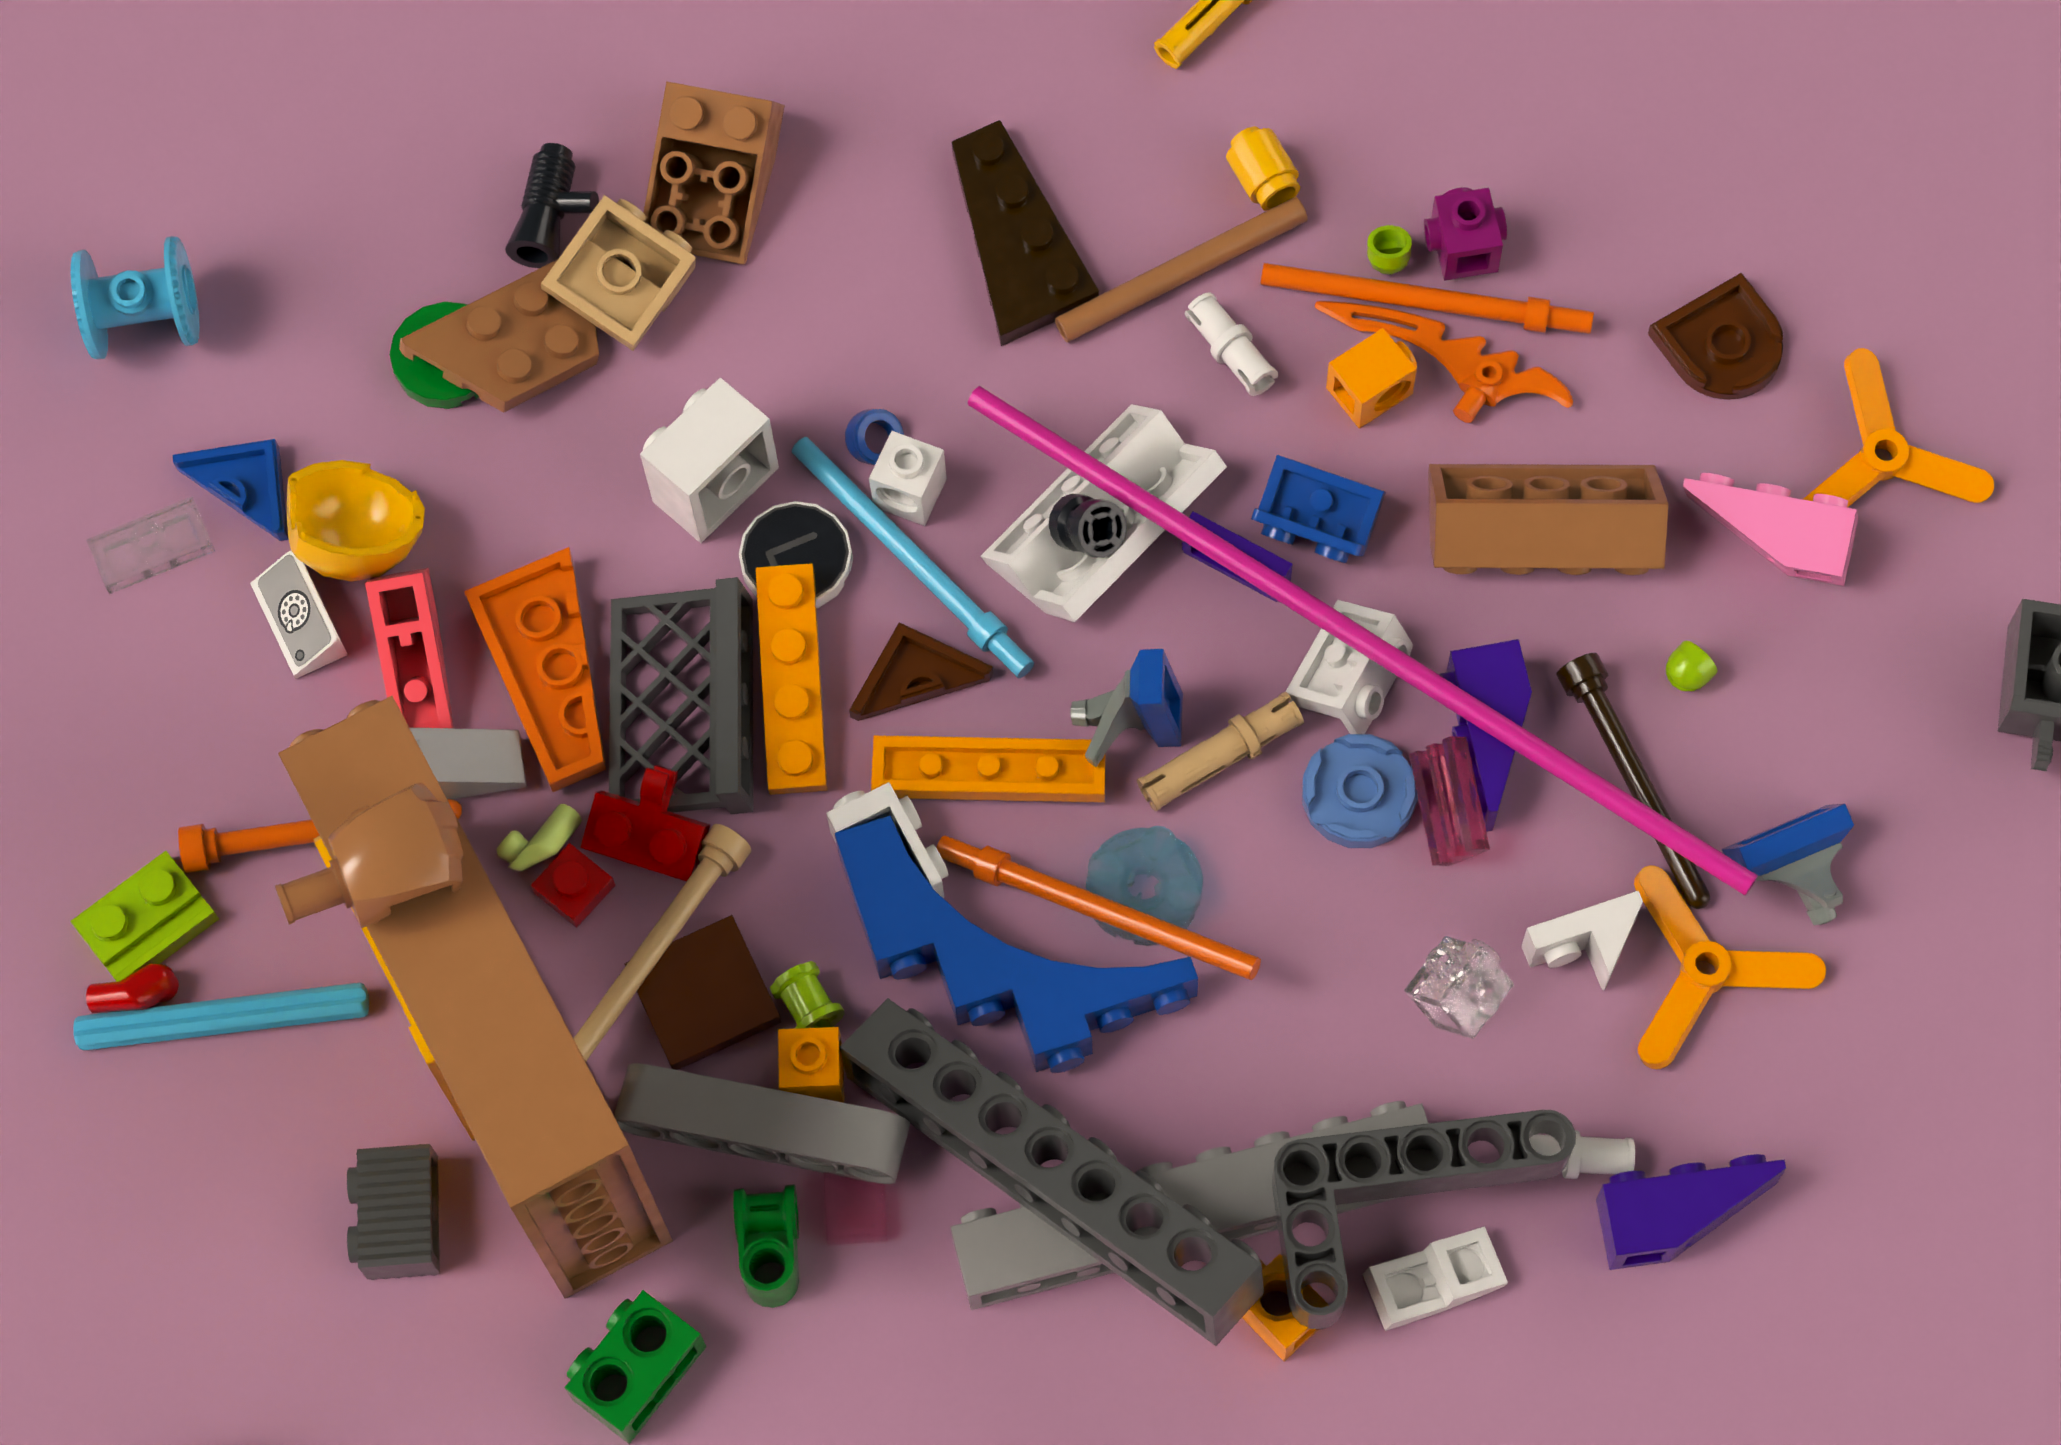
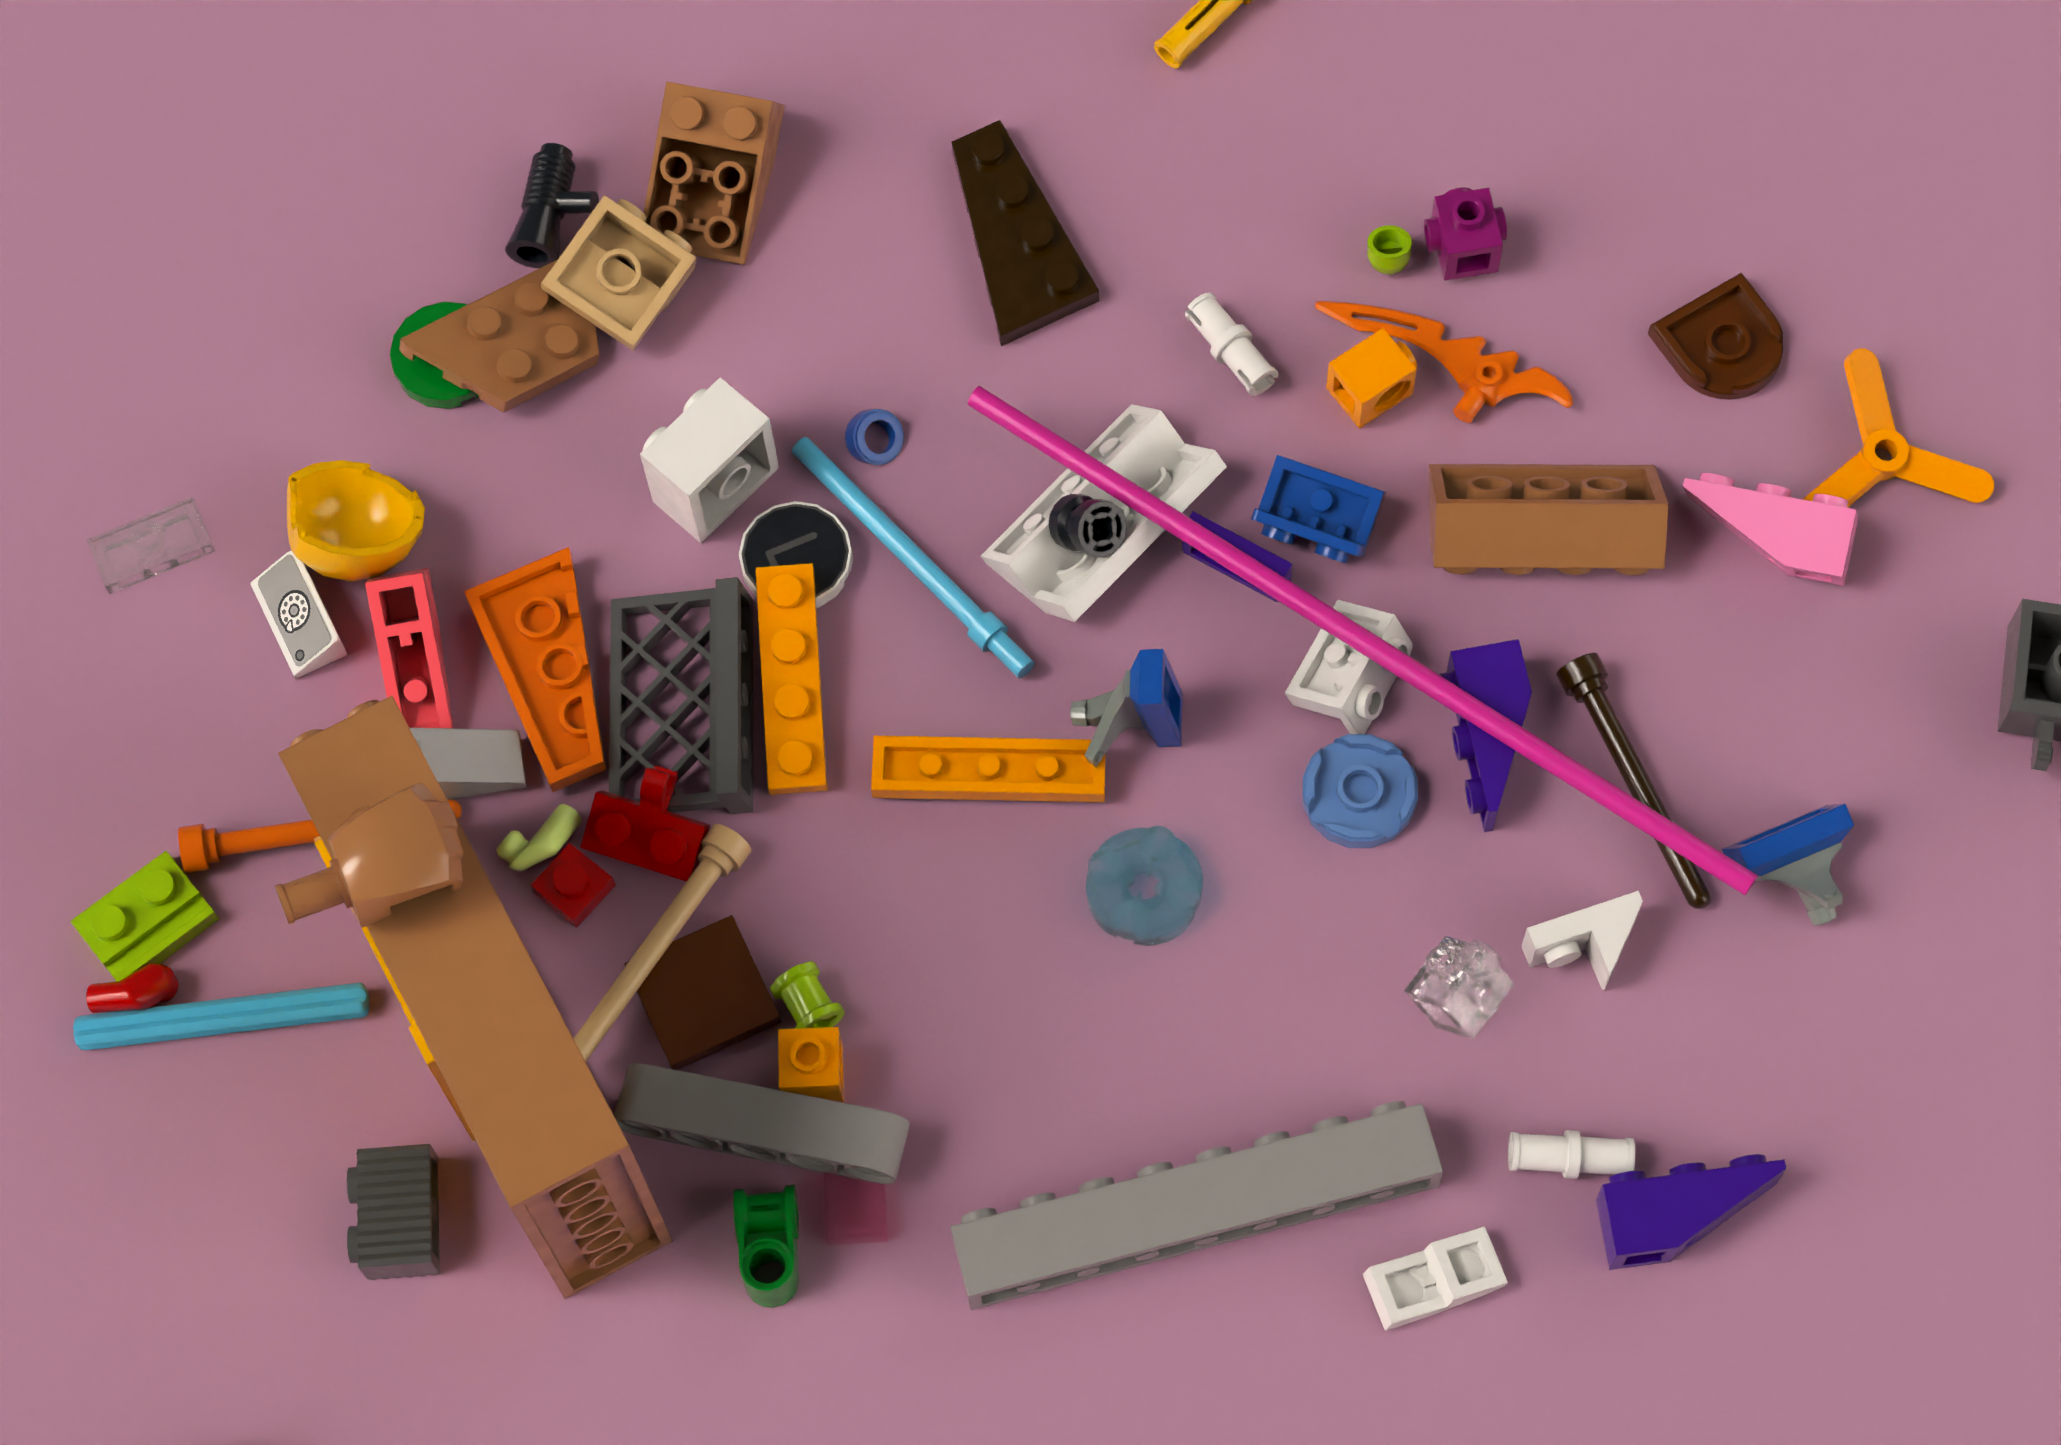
(134, 297): medium azure hose -> none
(243, 478): blue tile -> none
(648, 1374): green brick -> none
(881, 802): white bracket -> none
(908, 478): white brick -> none
(914, 671): reddish brown tile -> none
(982, 975): blue arch -> none
(997, 868): orange bar -> none
(1181, 269): medium nougat piece -> none
(1203, 1299): dark grey brick -> none
(1239, 740): tan pin -> none
(1263, 167): yellow brick -> none
(1283, 1332): light orange brick -> none
(1395, 1179): dark grey beam -> none
(1441, 803): clear pink tile -> none
(1534, 314): orange bar -> none
(1689, 667): lime hinge -> none
(1694, 988): light orange piece -> none

